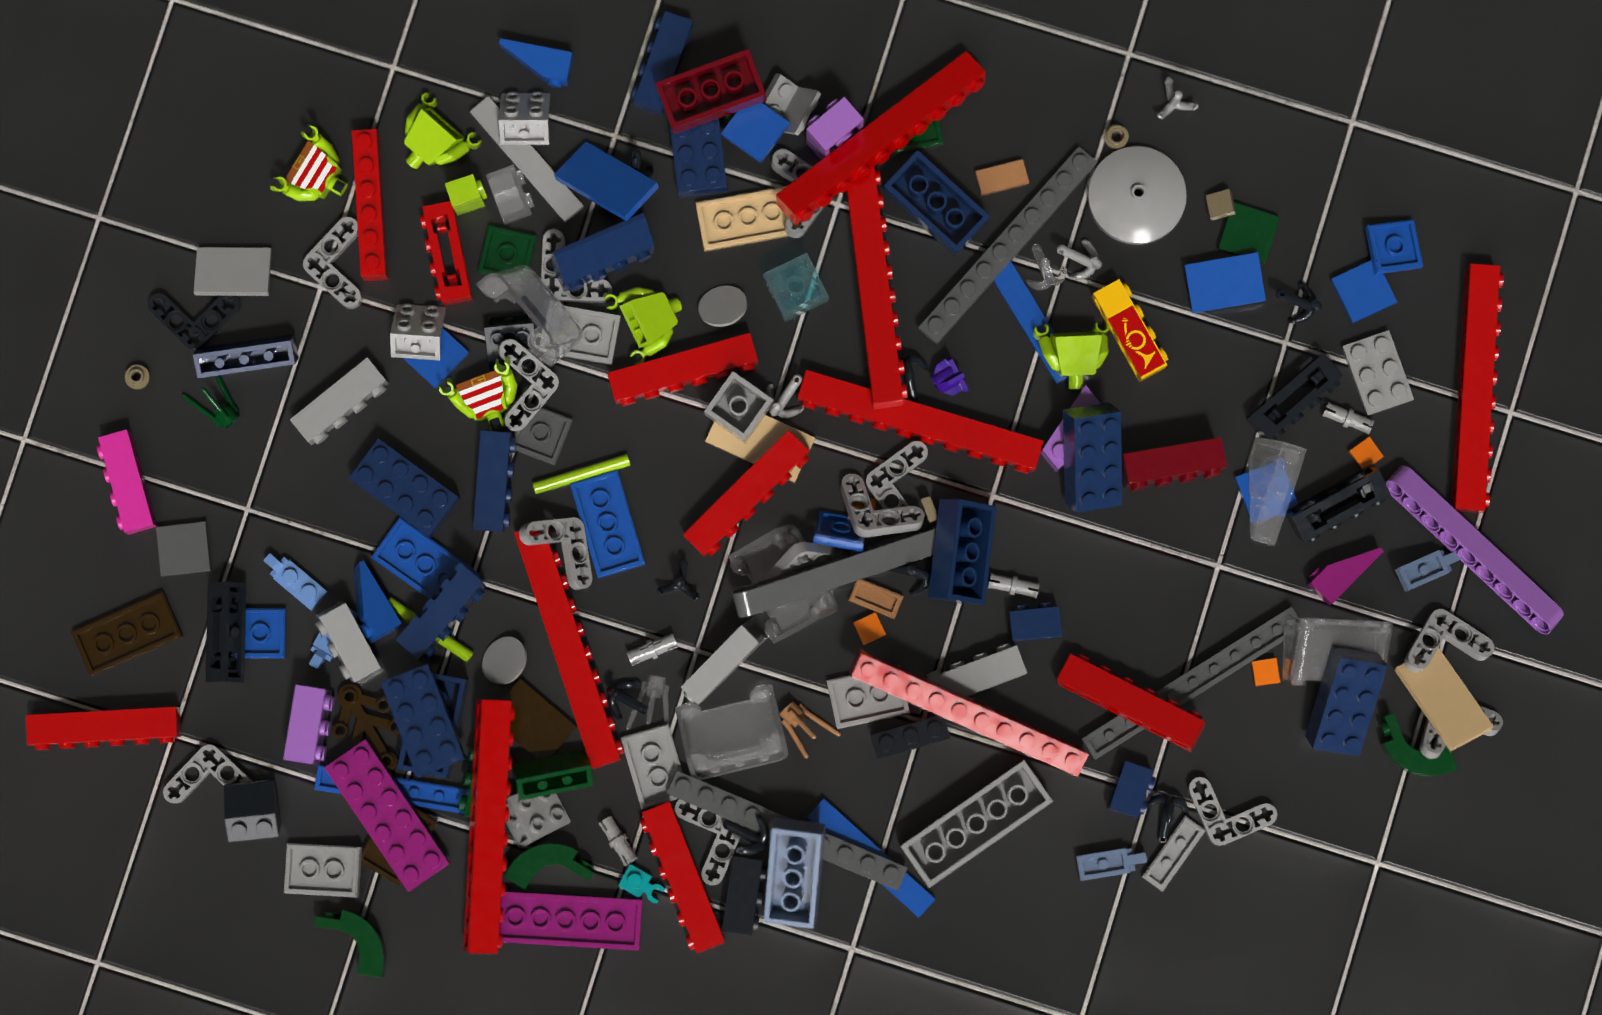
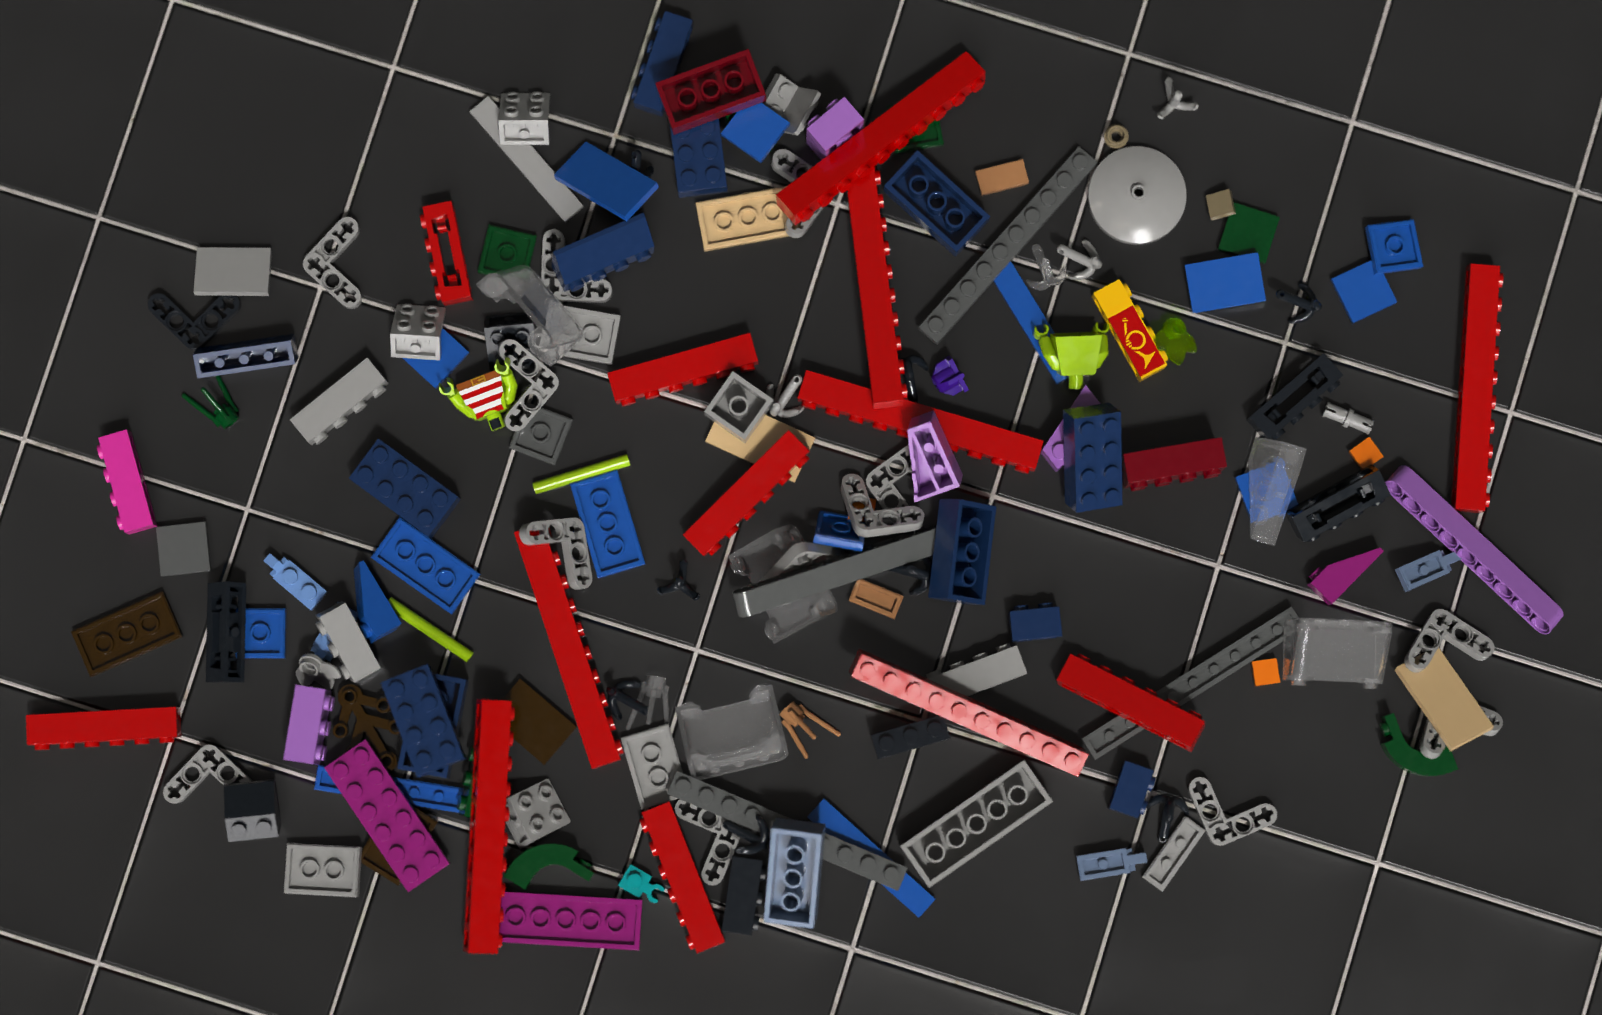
(144, 380): dark tan plate -> none
(313, 171): torso -> none
(314, 669): none -> light grey plate
(369, 940): dark green arch -> none
(370, 205): red brick -> none
(433, 137): lime torso -> none
(441, 613): dark blue wedge -> none
(466, 194): lime brick -> none
(493, 481): dark blue brick -> none
(504, 660): light grey piece -> none
(509, 194): clear brick -> none
(547, 63): blue slope -> none
(552, 774): dark green brick -> none
(618, 840): light grey pin -> none
(648, 317): lime torso -> none
(652, 649): light grey pin -> none
(722, 306): light grey piece -> none
(724, 661): light grey slope -> none
(795, 287): clear light blue brick -> none
(862, 703): light grey tile -> none
(869, 628): orange tile -> none
(929, 510): dark tan tile -> none
(931, 458): none -> medium lavender wedge
(1013, 585): light grey pin -> none
(1175, 340): none -> clear neon green plate
(1346, 700): dark blue brick -> none
(1377, 373): light grey plate -> none

